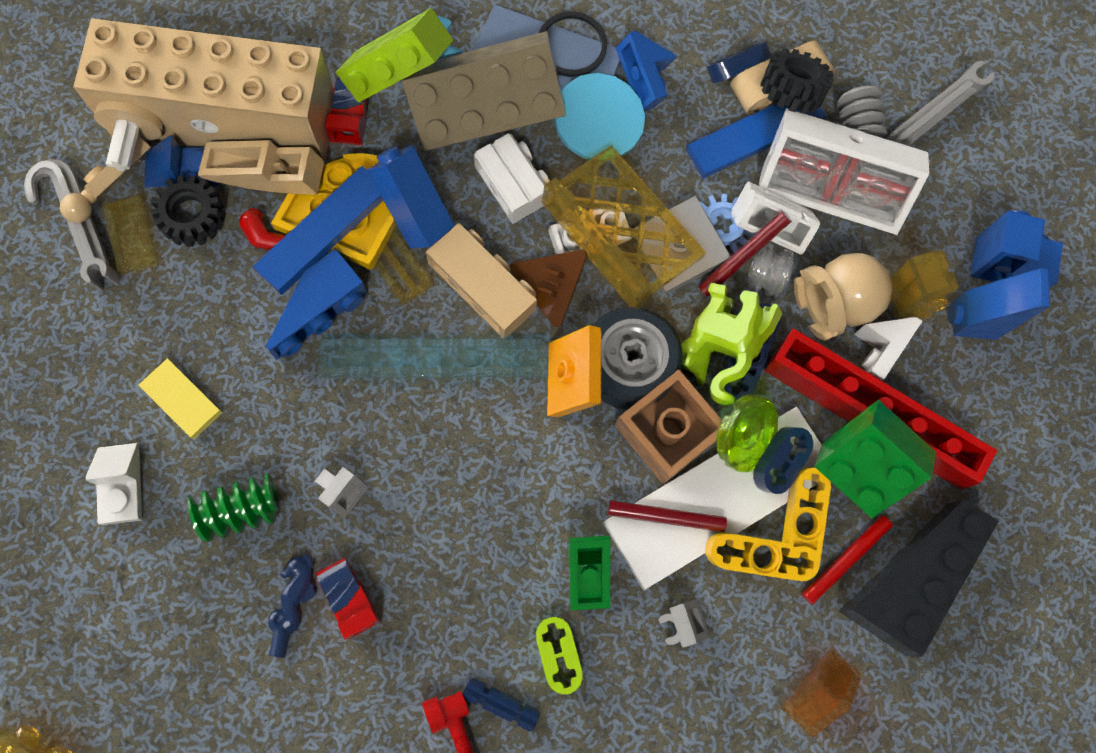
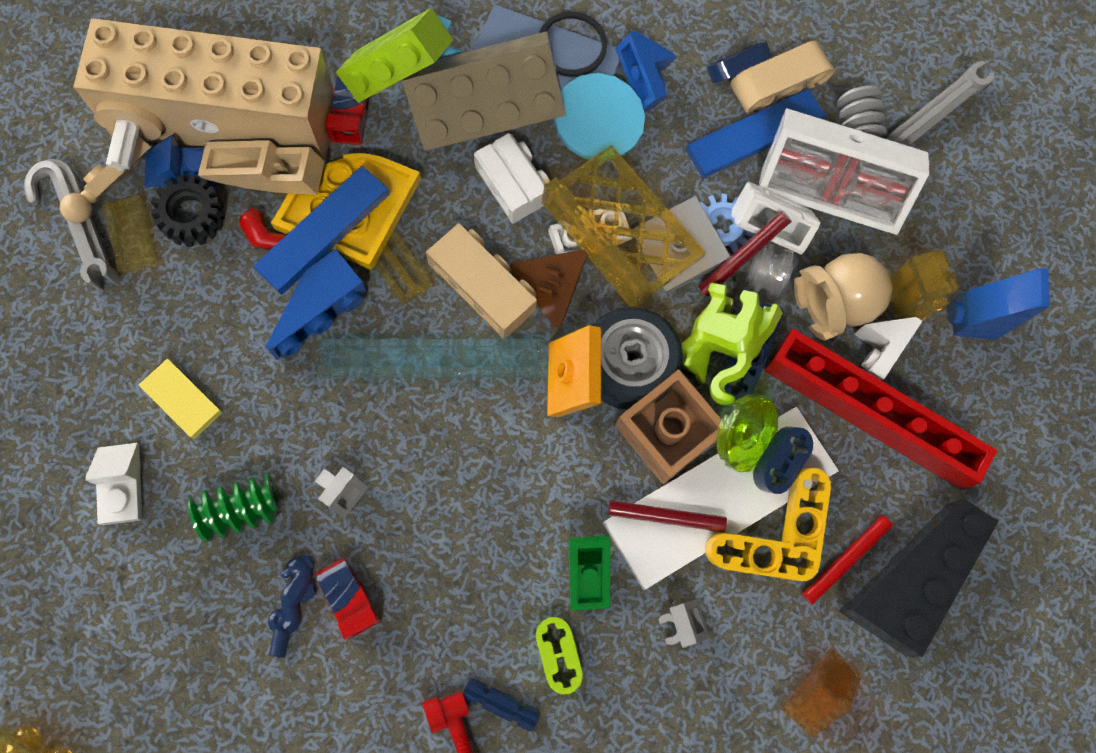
(411, 197): blue brick -> none
(797, 80): black tyre -> none
(876, 459): green brick -> none
(1014, 247): blue brick -> none

